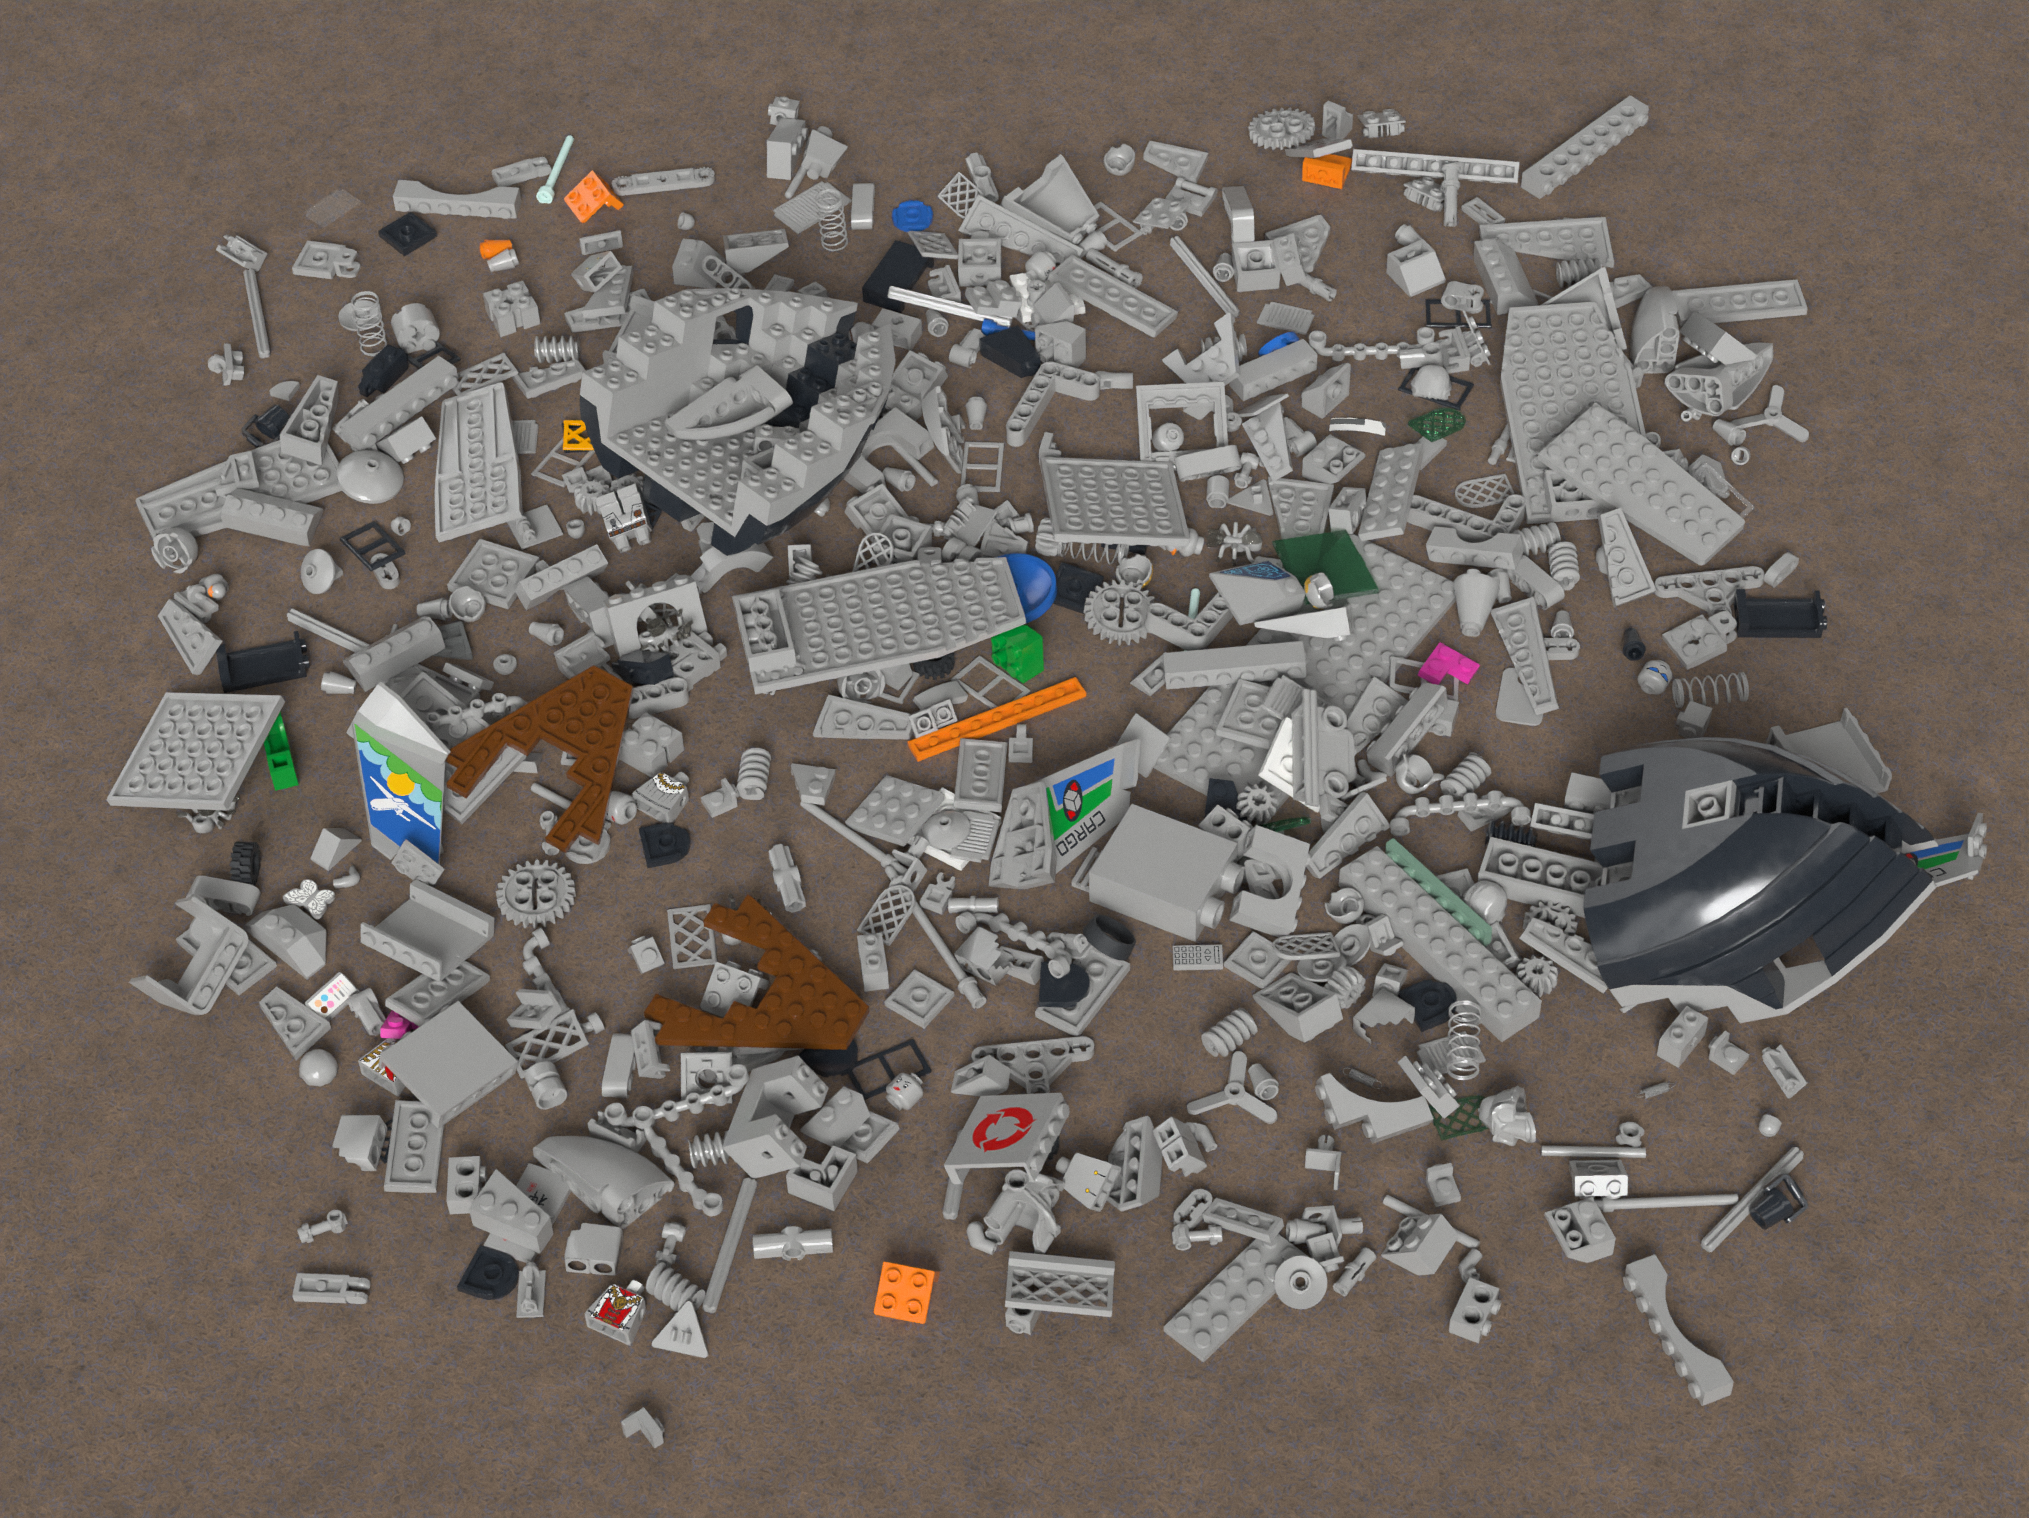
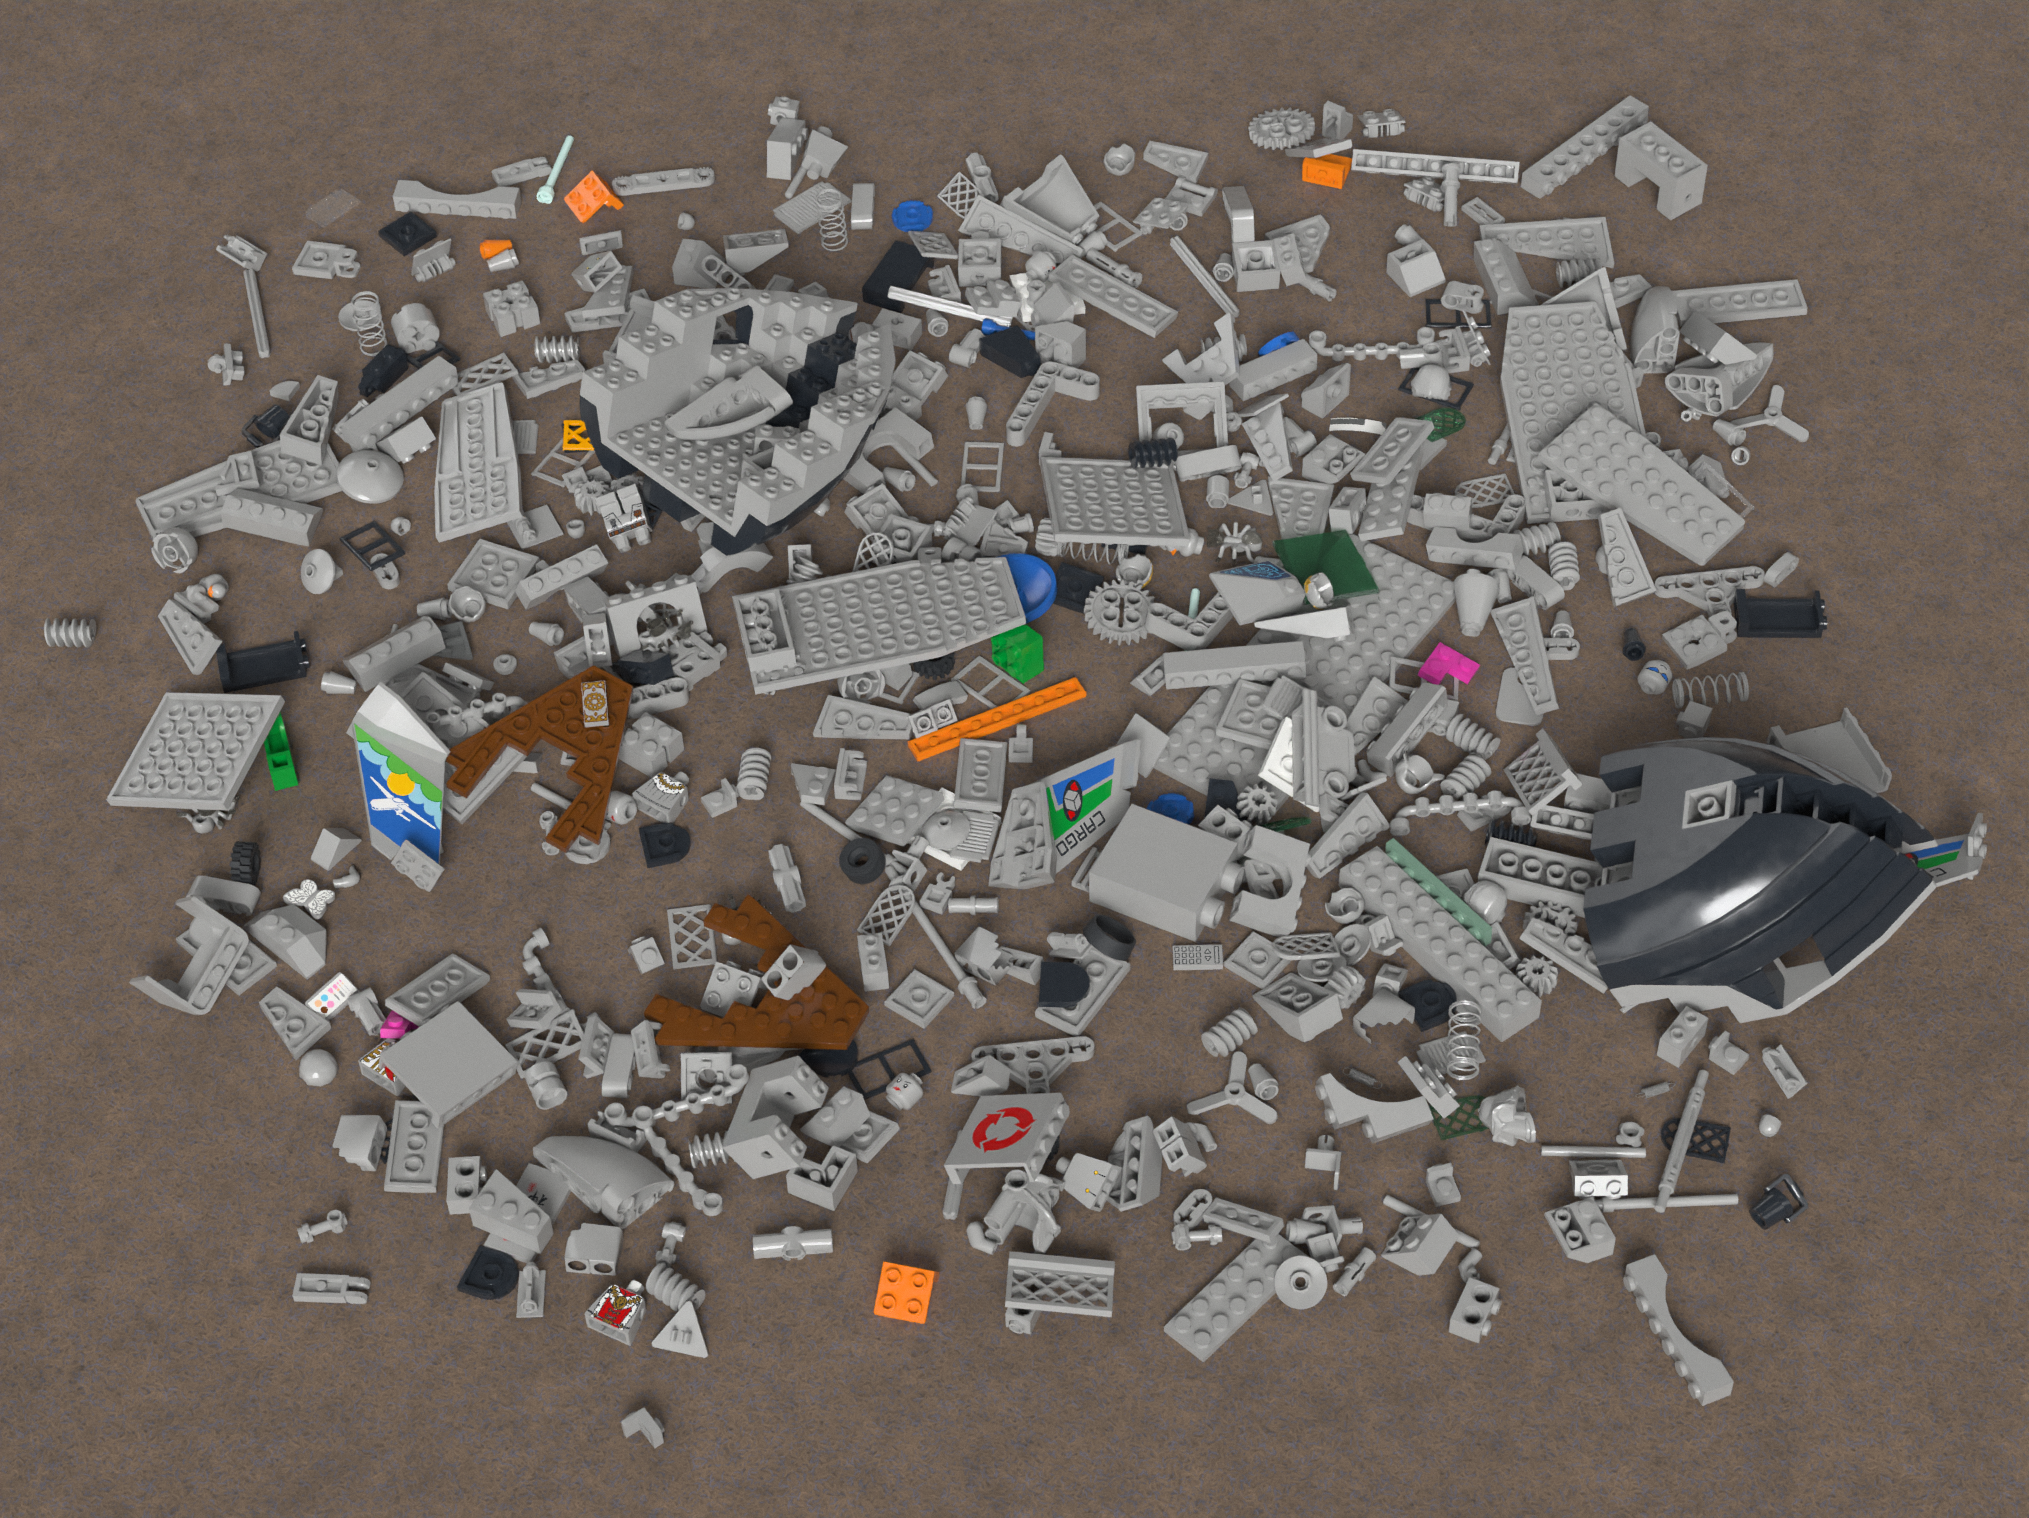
(69, 634): none -> light grey piece
(326, 631): light grey axle -> none
(430, 932): light grey panel -> none
(432, 259): none -> light grey hinge
(554, 894): light grey gear -> none
(595, 703): none -> tile
(595, 1047): none -> light grey bracket
(597, 640): none -> light grey arch
(729, 1245): light grey axle -> none
(787, 965): none -> light grey piece
(849, 775): none -> light grey hinge
(871, 869): none -> black tyre
(944, 428): light grey wedge -> none
(1061, 959): light grey bar -> none
(1115, 380): light grey bar -> none
(1152, 451): none -> black piece
(1174, 807): none -> blue tile
(1286, 317): light grey window -> none
(1392, 450): none -> light grey plate
(1447, 511): none -> light grey brick
(1470, 739): none -> light grey piece
(1554, 762): none -> light grey fence
(1665, 162): none -> light grey piece
(1681, 1141): none -> light grey axle
(1725, 1130): none -> black window
(1741, 1209): light grey axle -> none

